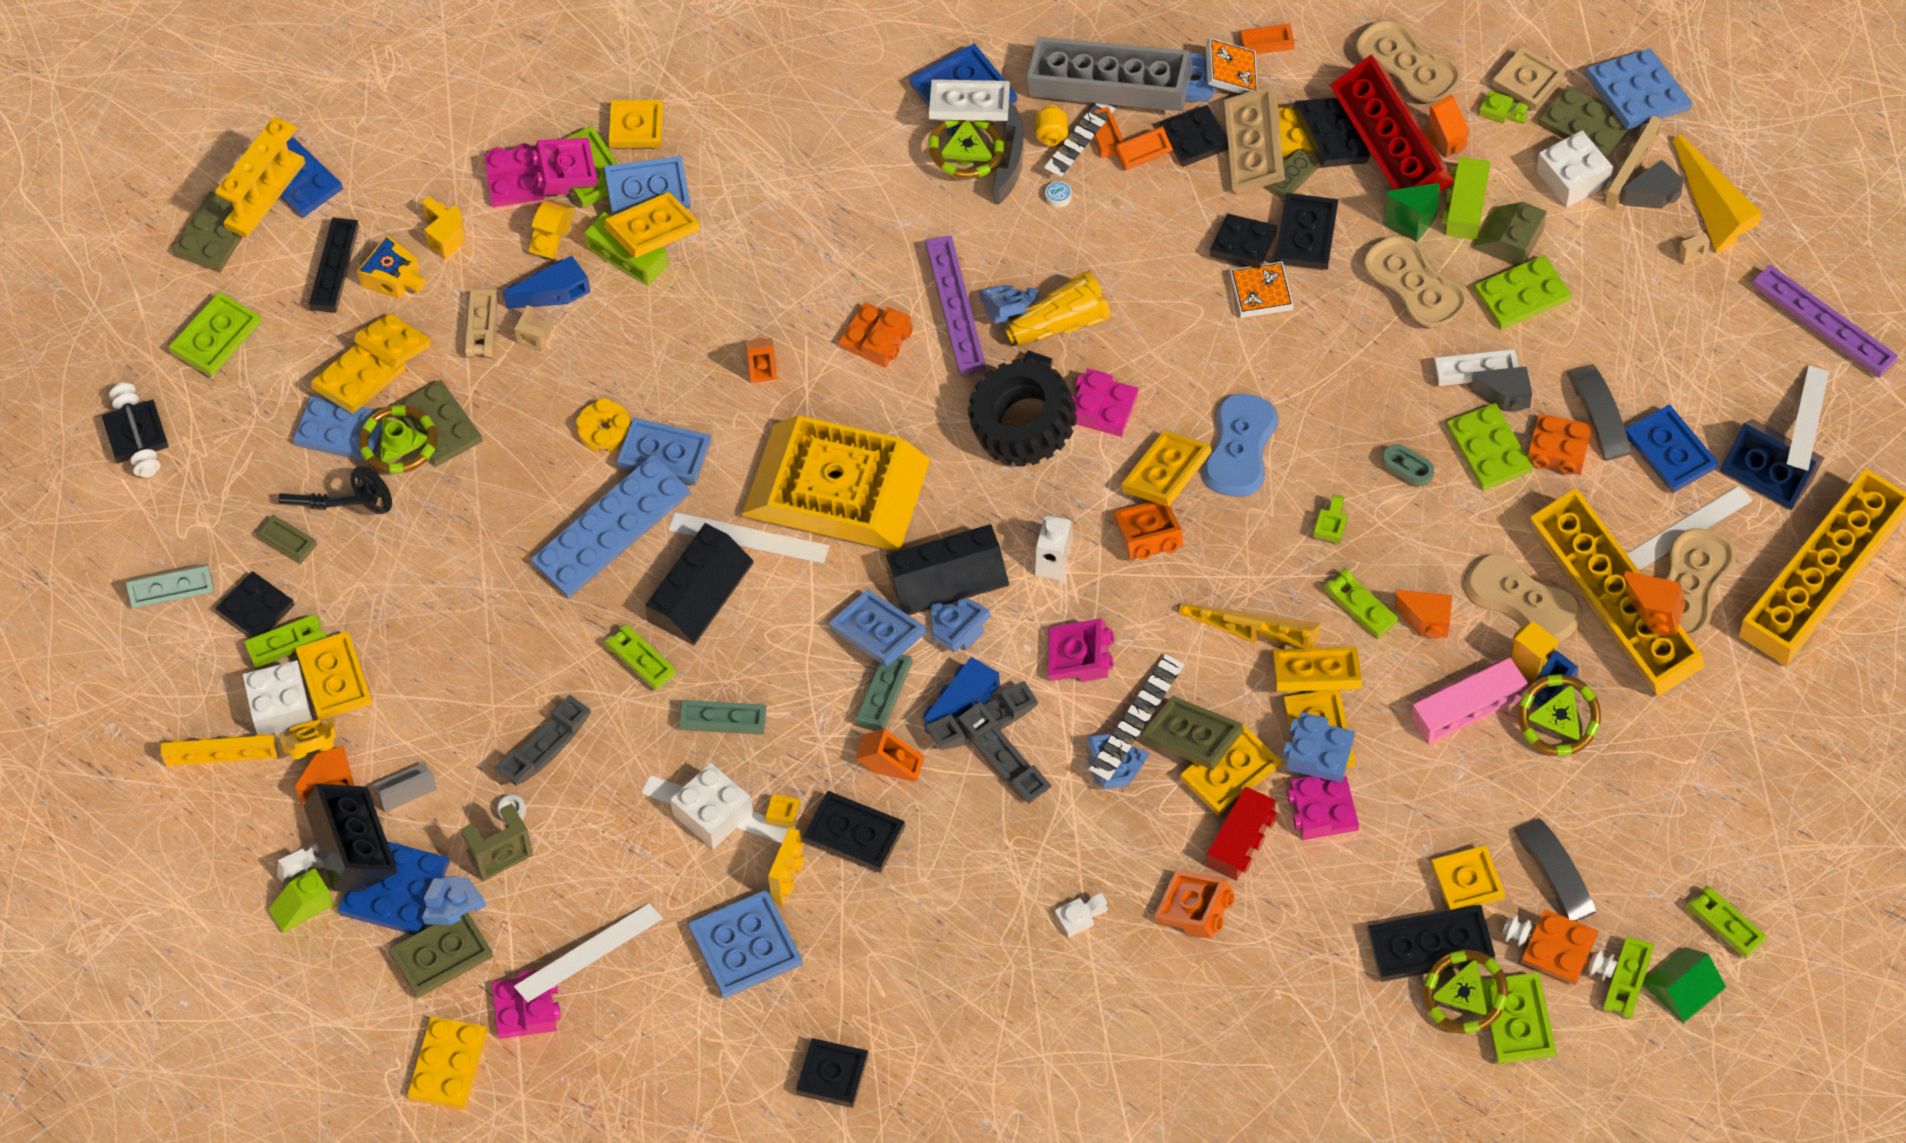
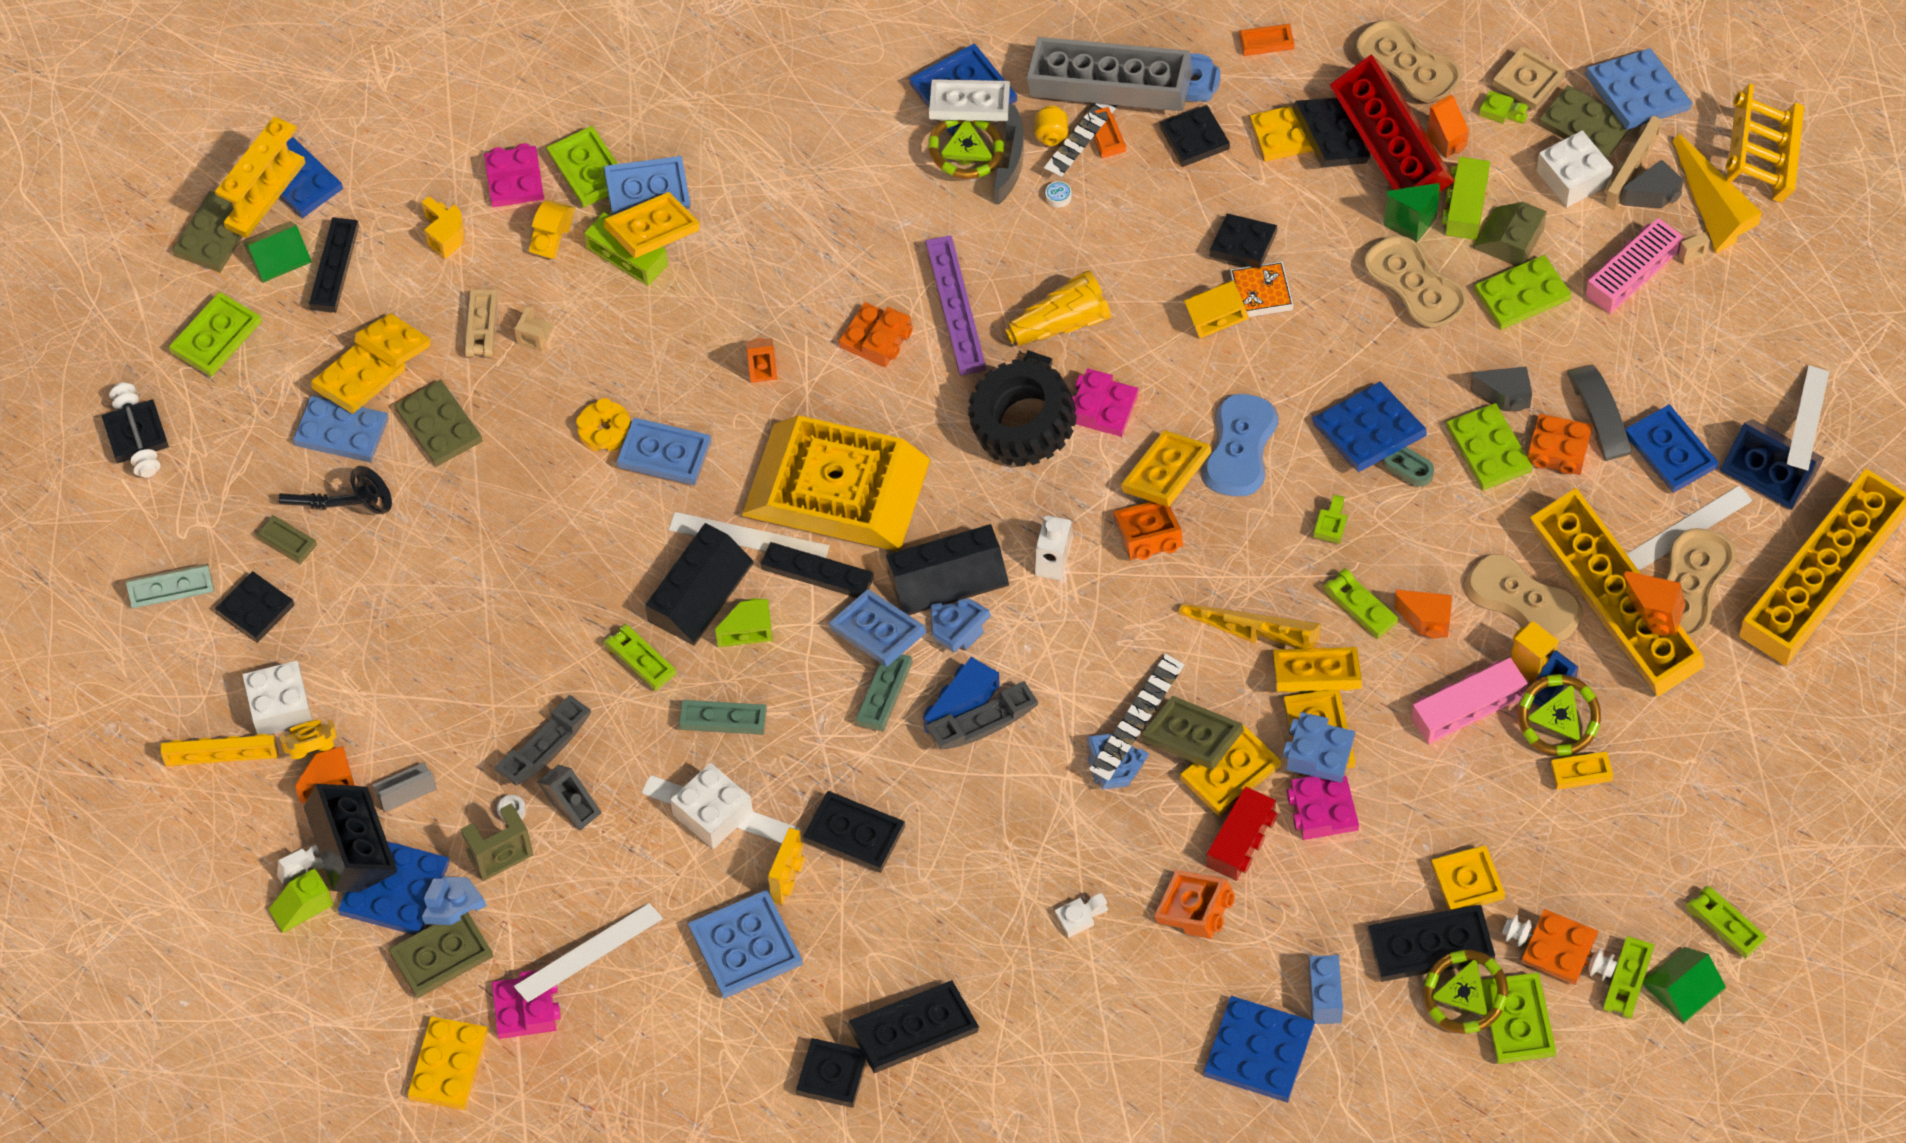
(277, 251): none -> green slope
(283, 640): lime plate -> none
(333, 676): yellow plate -> none
(391, 270): yellow torso -> none
(398, 439): lime piece -> none
(553, 286): blue slope -> none
(563, 165): dark pink plate -> none
(569, 796): none -> dark grey slope
(610, 526): medium blue plate -> none
(636, 124): yellow plate -> none
(746, 624): none -> lime slope
(782, 811): yellow plate -> none
(816, 570): none -> black plate
(889, 756): orange slope -> none
(913, 1026): none -> black plate
(1002, 755): dark grey slope -> none
(1006, 301): medium blue plate -> none
(1080, 650): dark pink plate -> none
(1143, 148): orange tile -> none
(1216, 309): none -> yellow brick
(1231, 67): tile -> none
(1254, 139): tan plate -> none
(1259, 1049): none -> blue plate
(1296, 172): olive tile -> none
(1306, 231): black plate -> none
(1325, 989): none -> medium blue brick
(1369, 426): none -> blue plate
(1460, 368): white plate -> none
(1558, 869): dark grey slope -> none
(1581, 770): none -> yellow plate
(1633, 265): none -> bright pink brick
(1787, 140): none -> yellow fence
(1824, 321): medium lavender plate -> none

